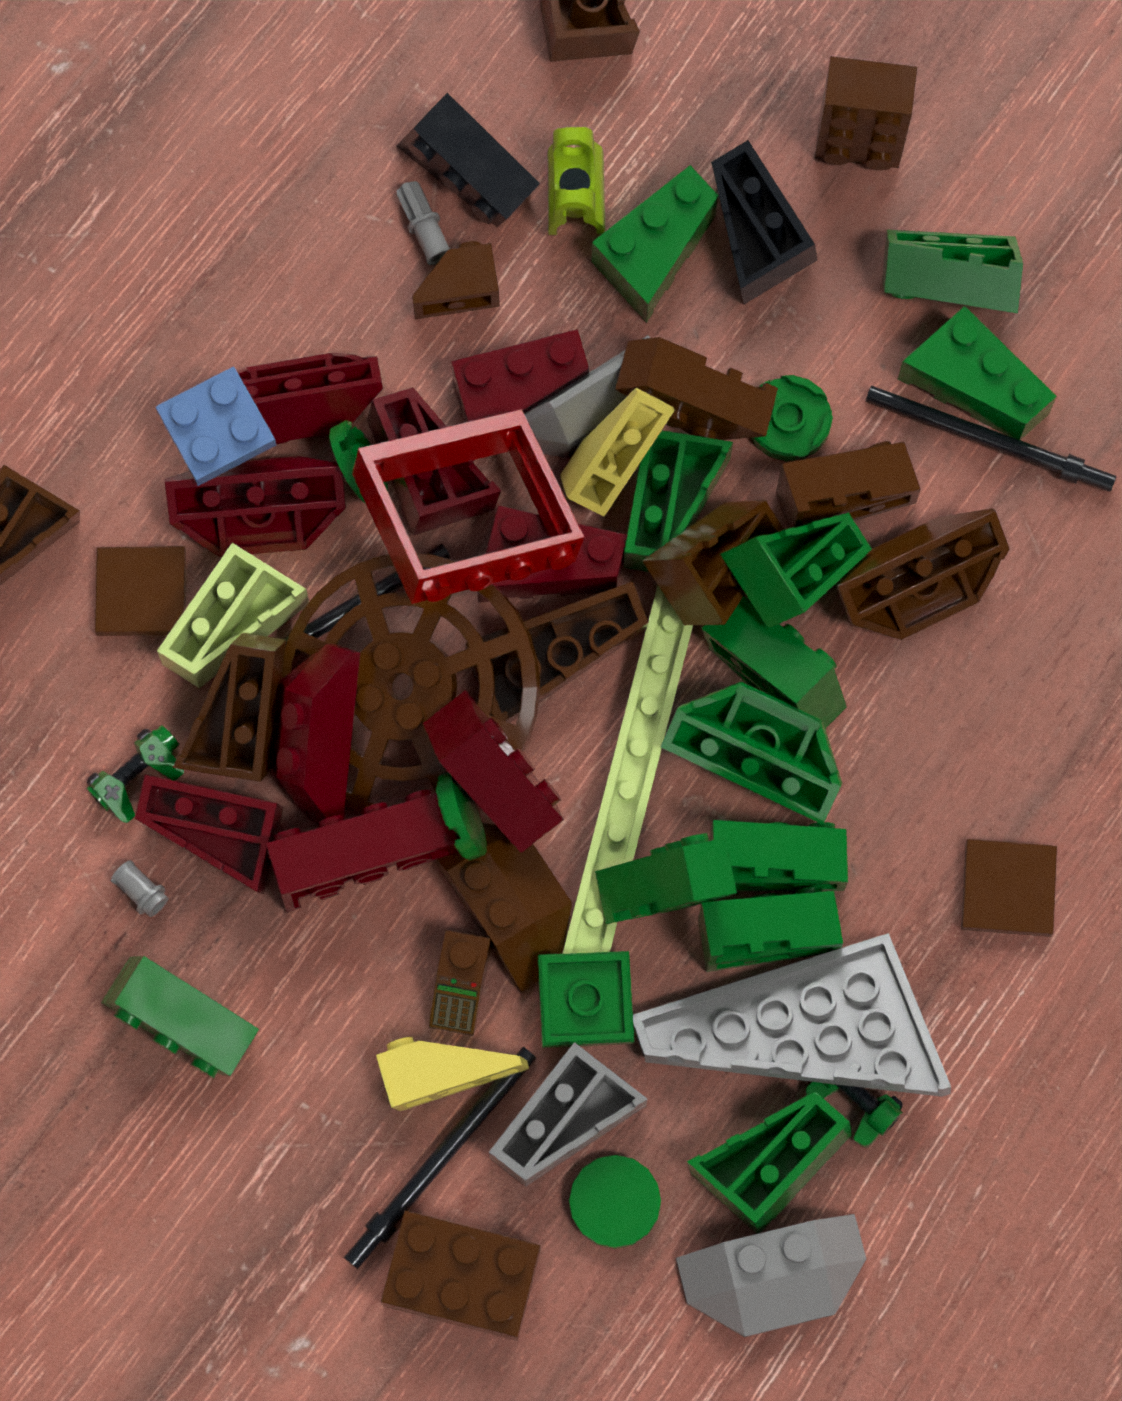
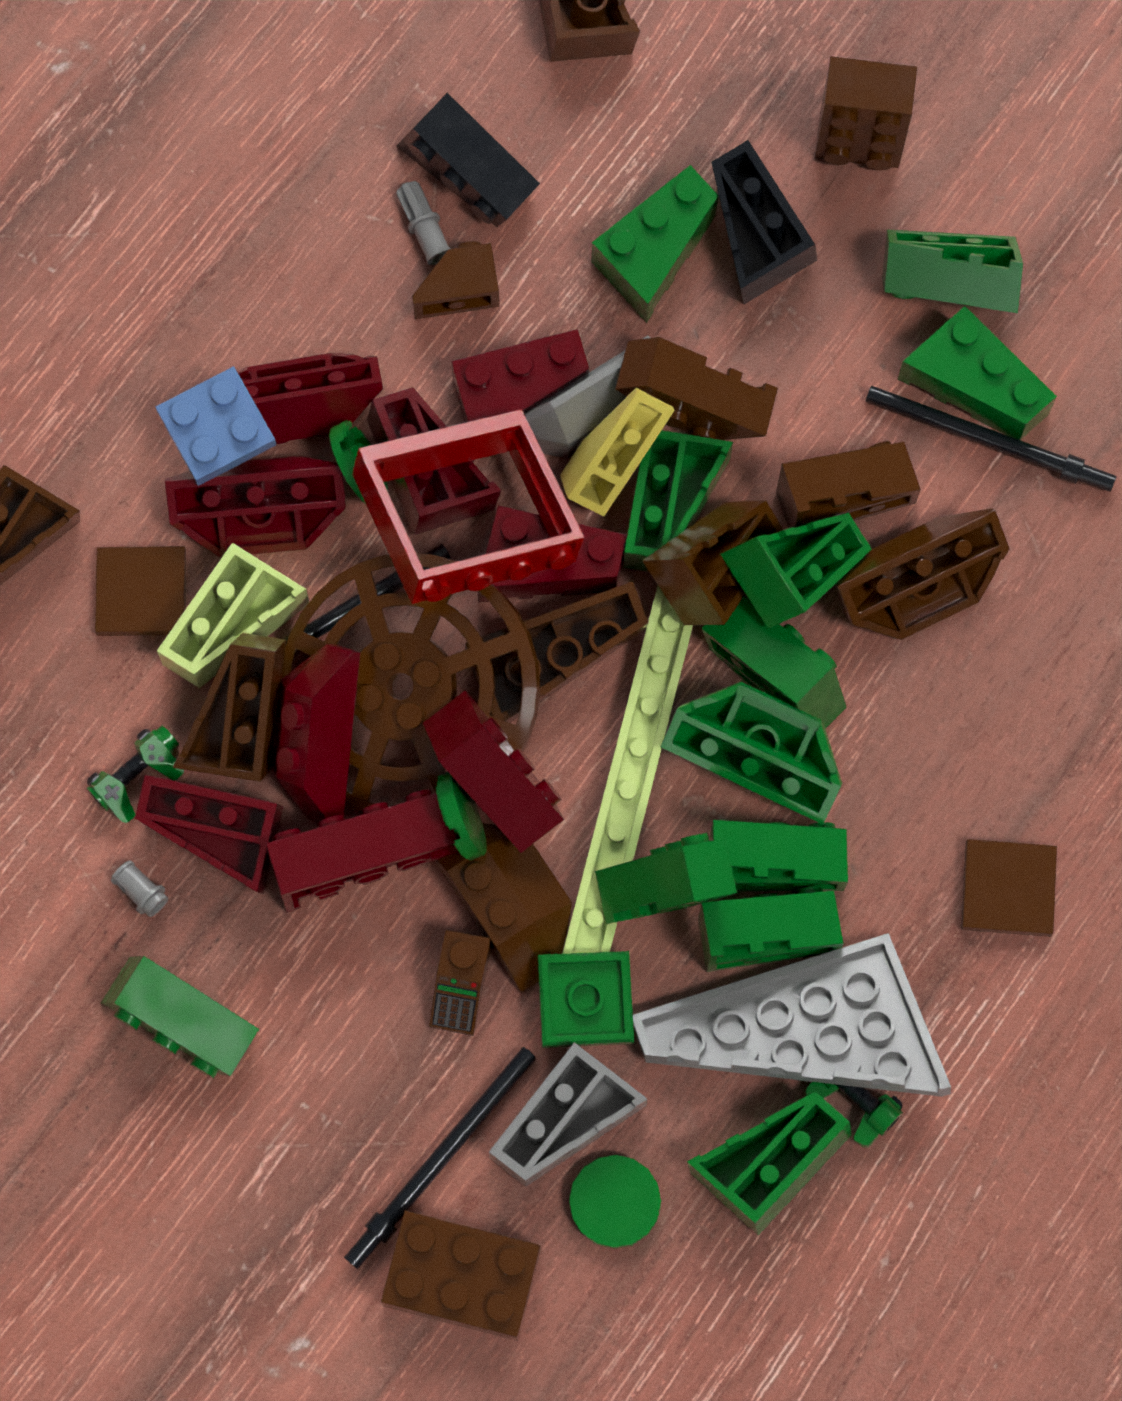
(429, 1070): light yellow slope -> none
(575, 179): lime piece -> none
(775, 1275): light grey wedge -> none
(798, 420): green tile -> none

